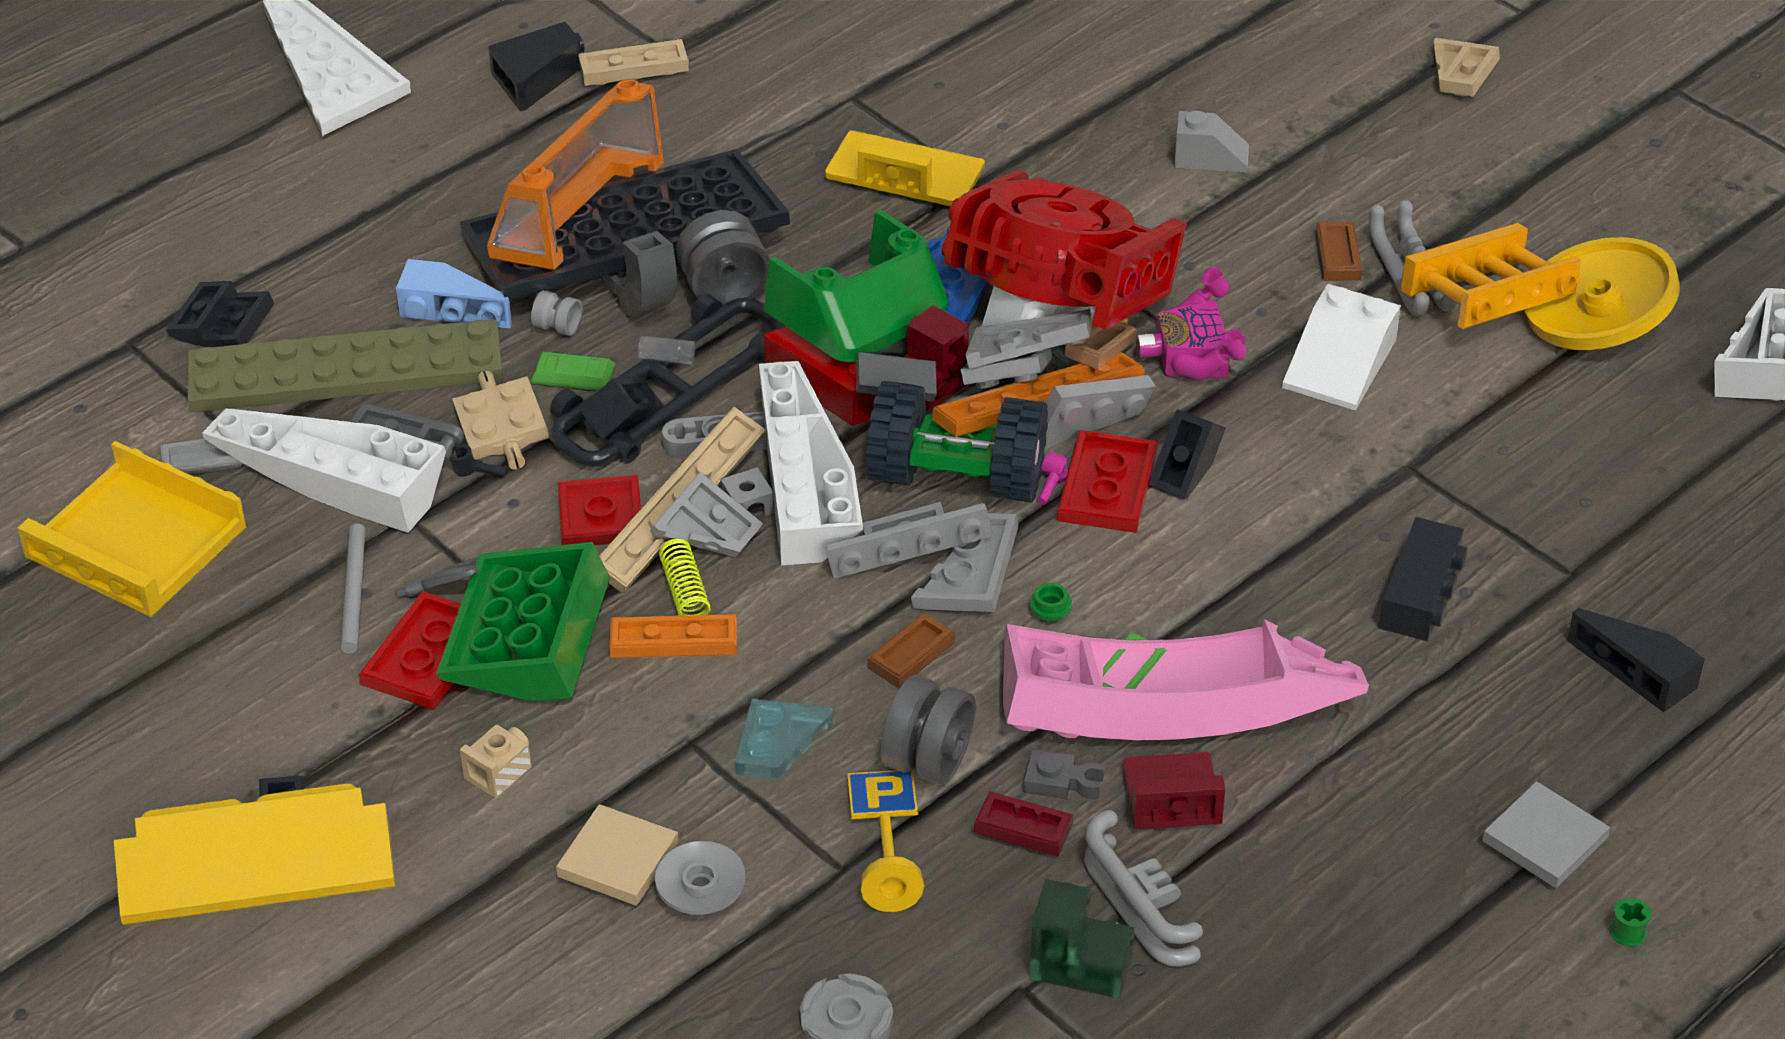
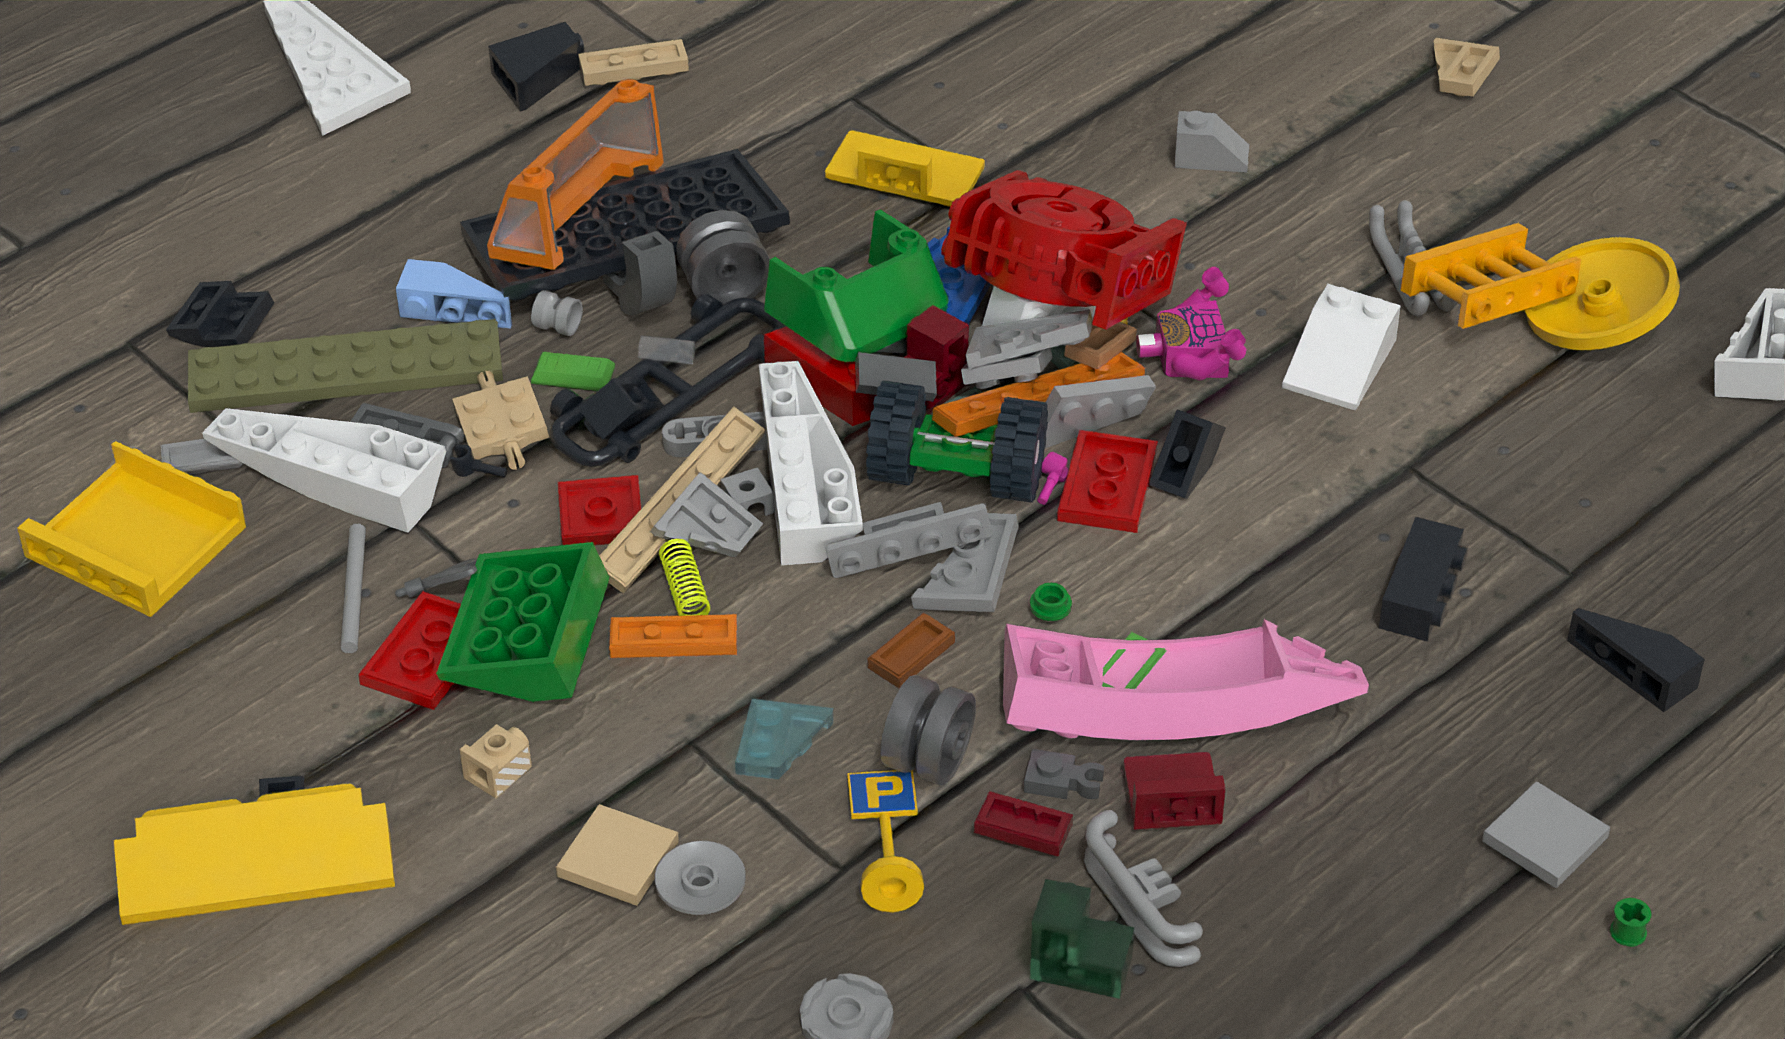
(1338, 251): dark orange tile -> none

